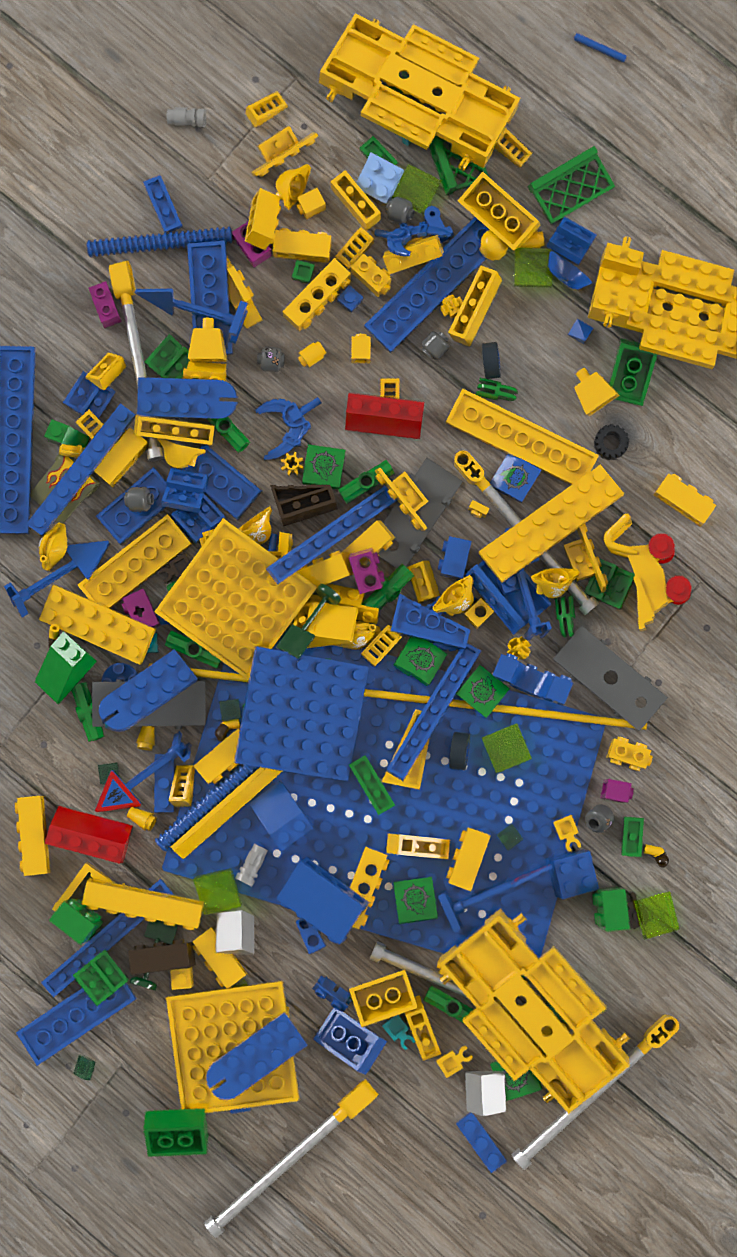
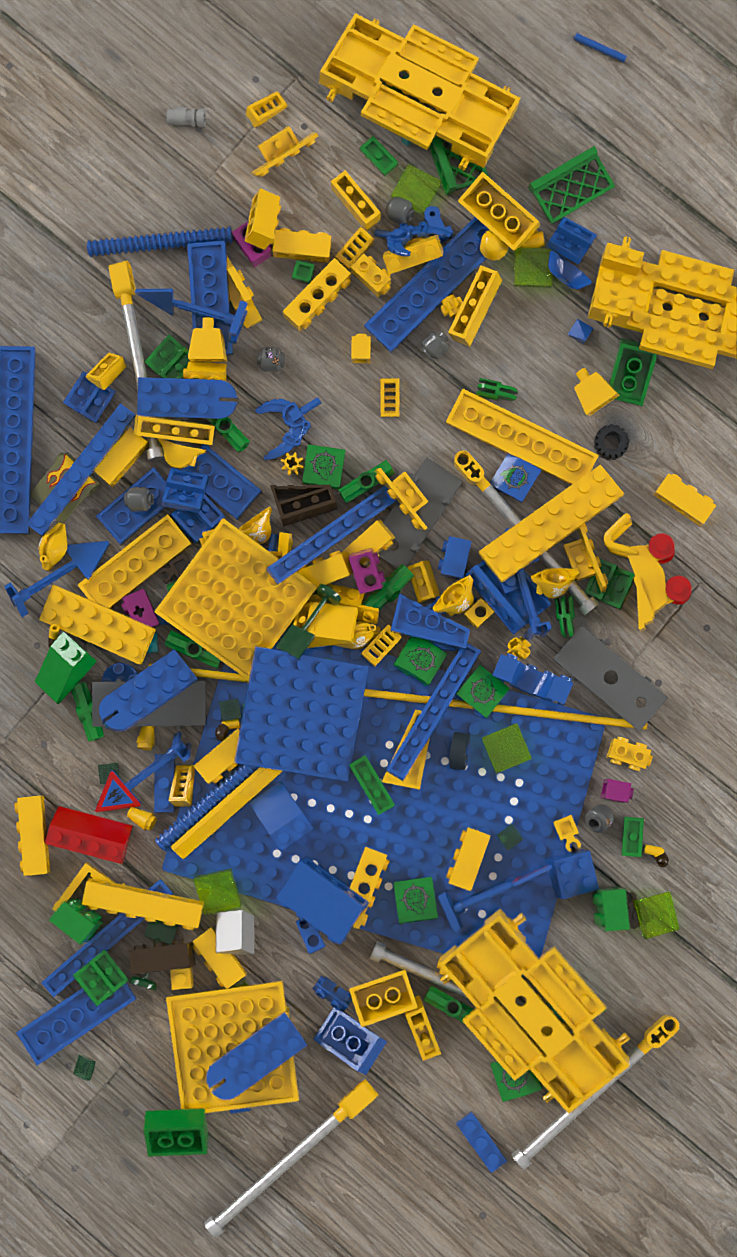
(63, 434): green slope -> none
(71, 451): yellow axle -> none
(84, 418): yellow slope -> none
(105, 304): magenta brick -> none
(162, 204): blue plate -> none
(252, 865): light grey axle -> none
(292, 184): yellow hat -> none
(311, 203): yellow brick -> none
(311, 354): yellow brick -> none
(350, 298): blue plate -> none
(379, 178): light blue plate -> none
(384, 415): red slope -> none
(397, 1029): teal plate -> none
(418, 846): yellow slope -> none
(451, 1062): yellow plate -> none
(478, 509): yellow plate -> none
(485, 1092): slope -> none
(491, 360): black wheel -> none
(515, 143): yellow slope -> none

